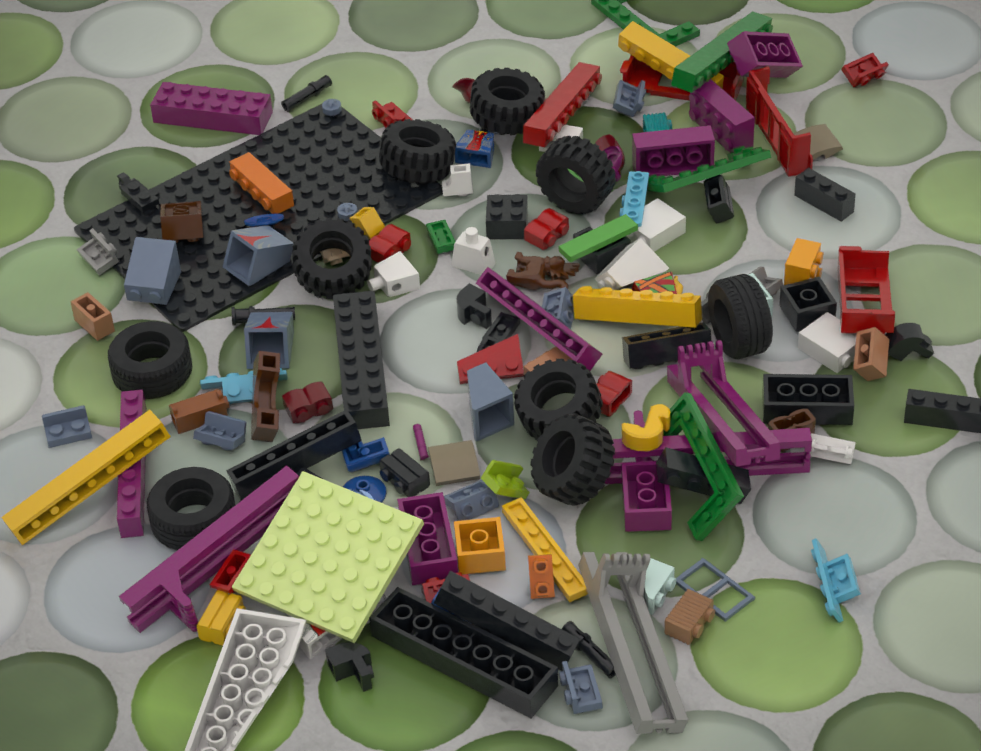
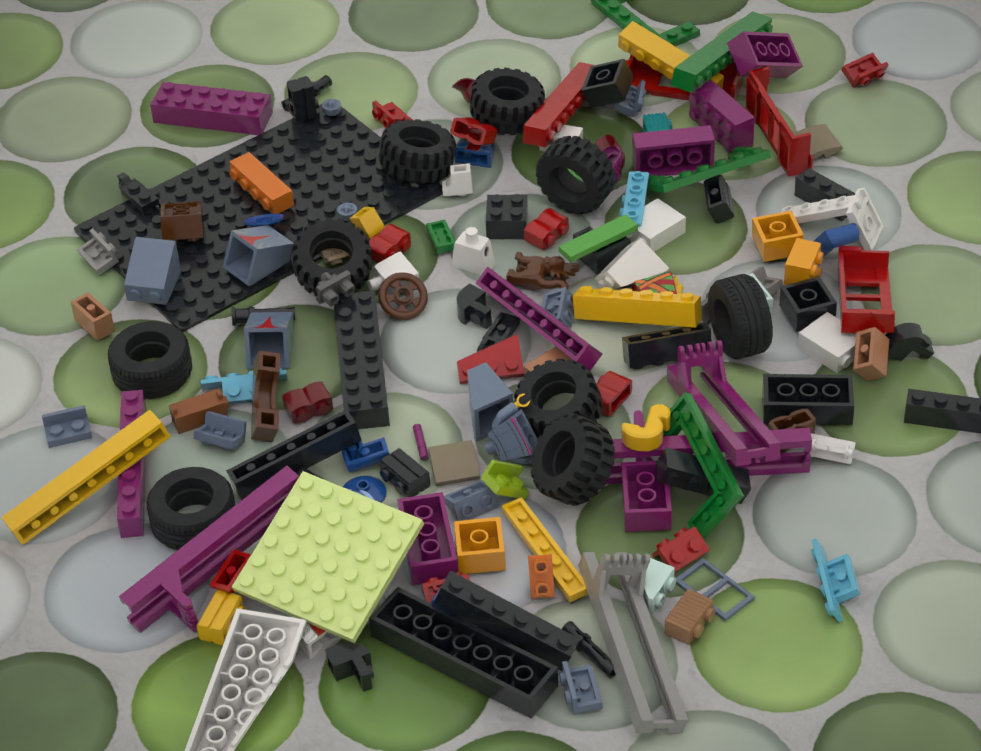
(302, 99): none -> black brick
(333, 285): none -> dark grey hips
(401, 312): none -> reddish brown plate
(473, 130): none -> red brick
(512, 435): none -> sand blue torso
(607, 83): none -> black brick
(683, 549): none -> red bracket
(775, 234): none -> light orange brick
(838, 237): none -> blue brick
(856, 207): none -> white bracket

